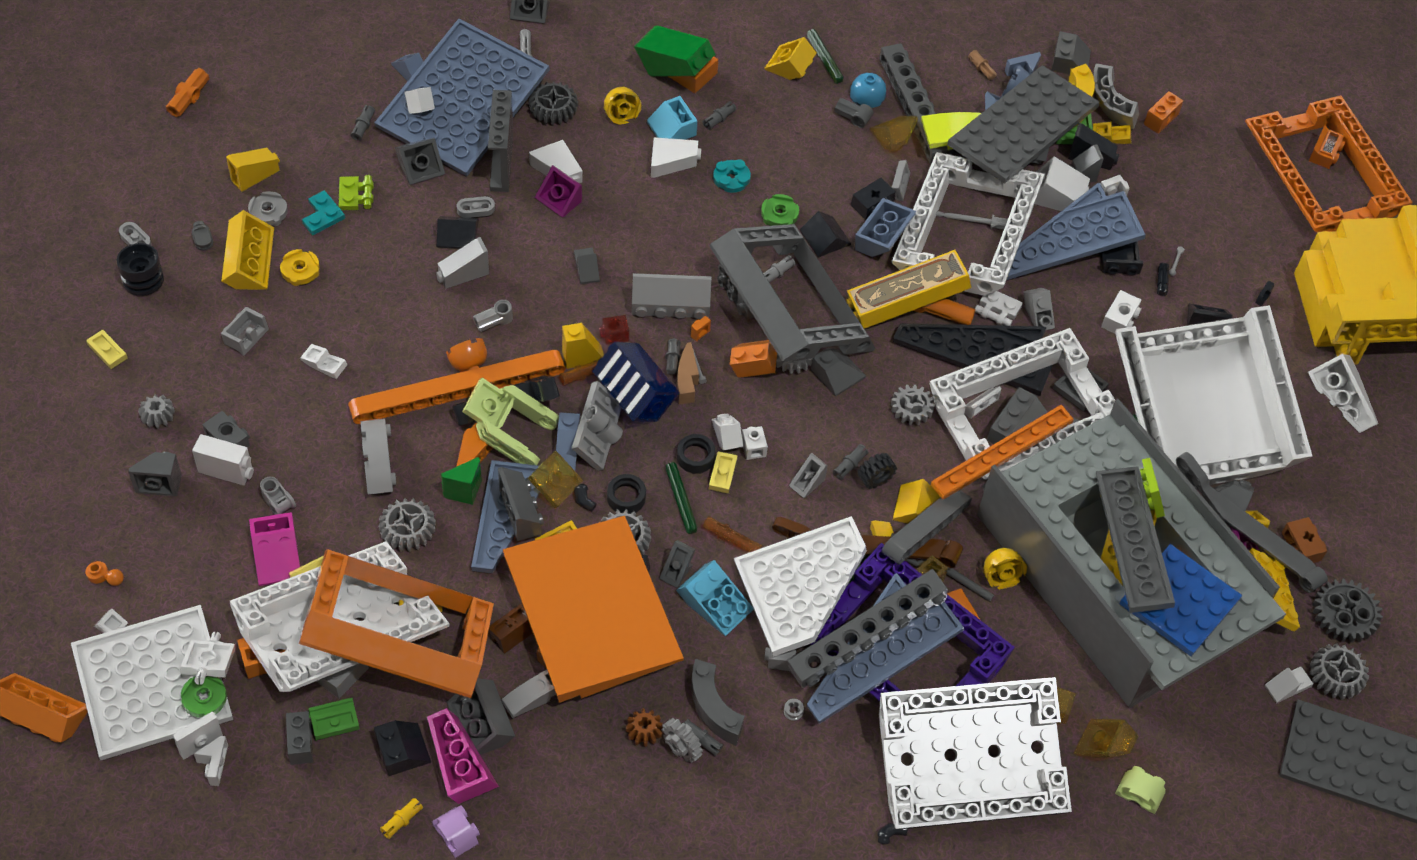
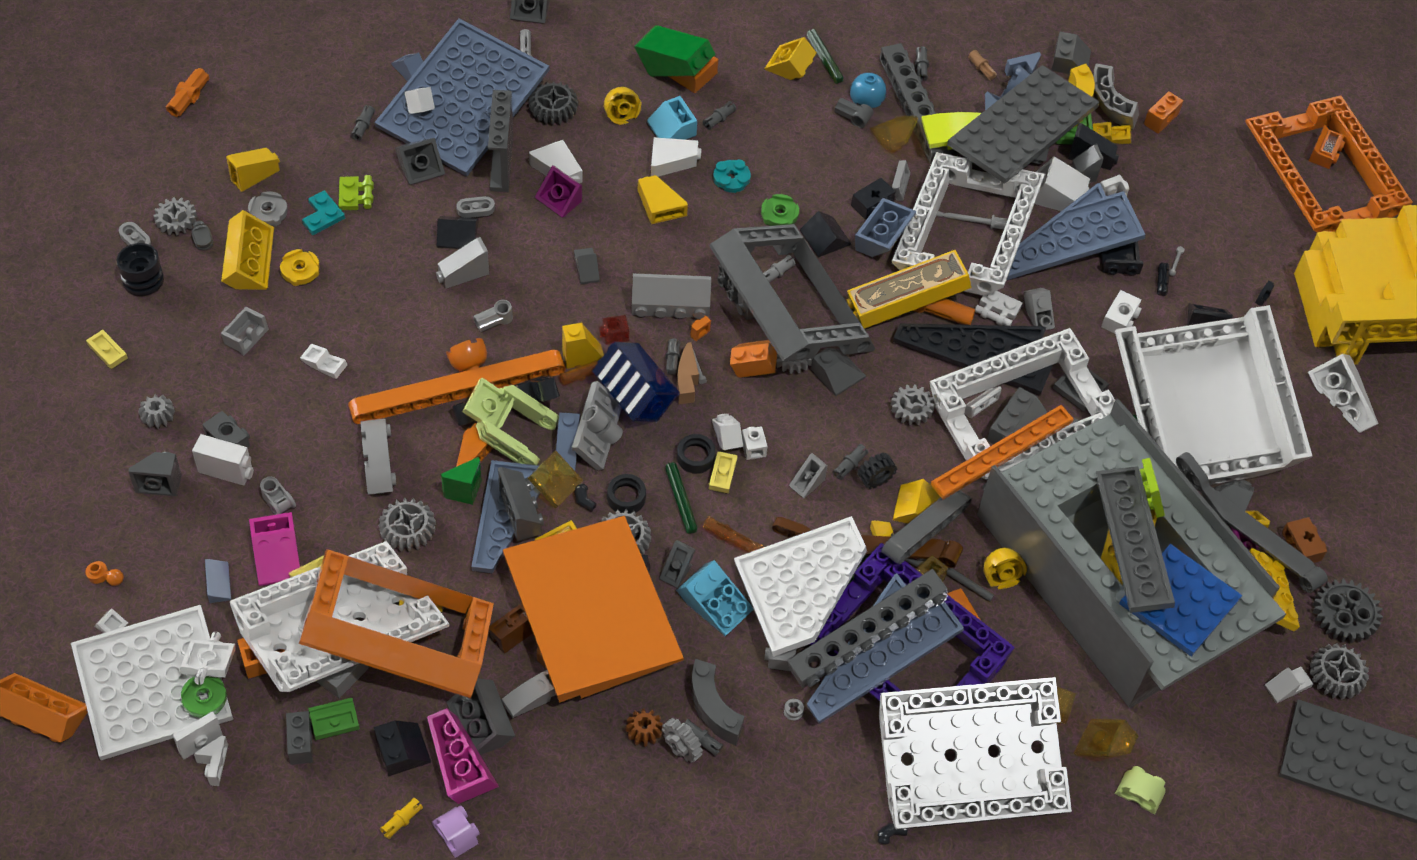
(175, 216): none -> light grey gear
(217, 580): none -> sand blue slope
(660, 200): none -> yellow slope
(921, 63): none -> dark grey pin

